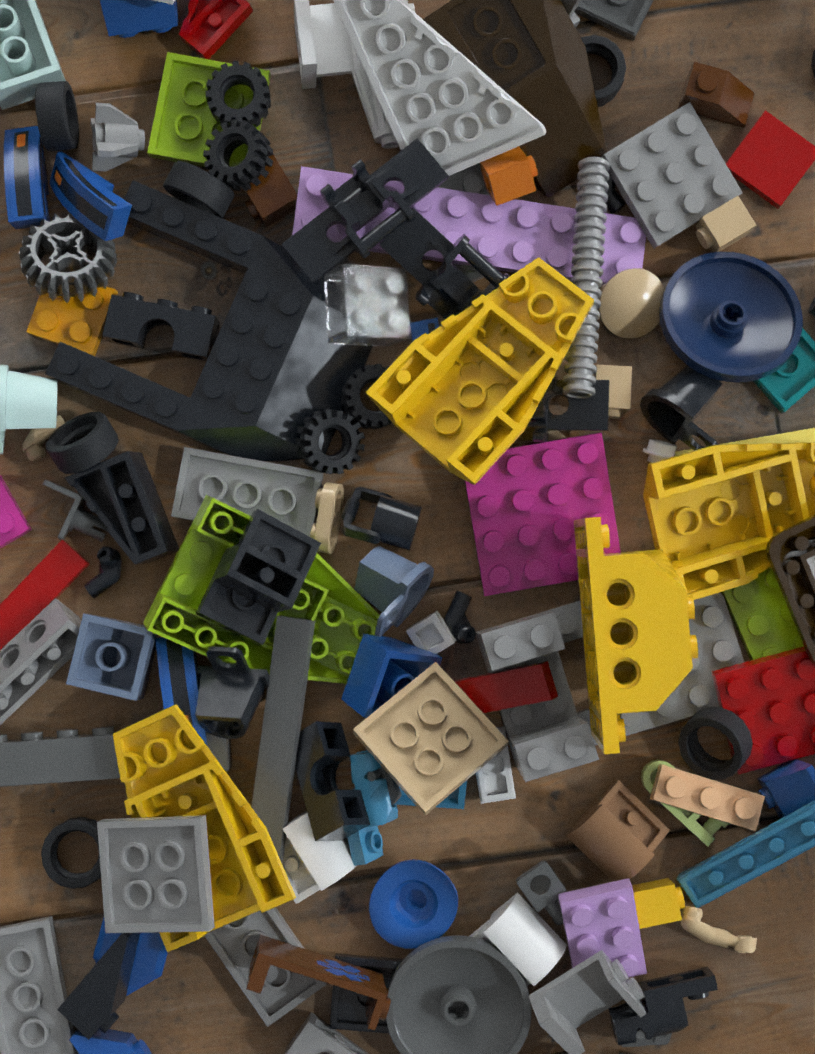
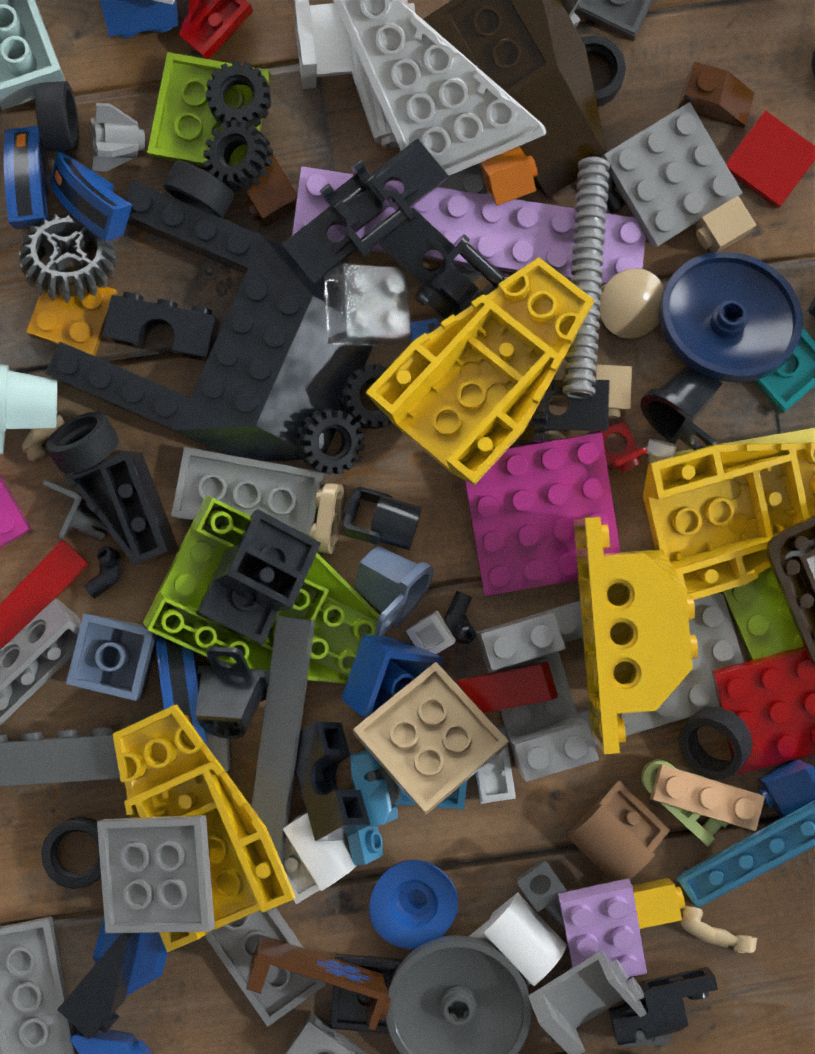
(630, 456): none -> red bracket

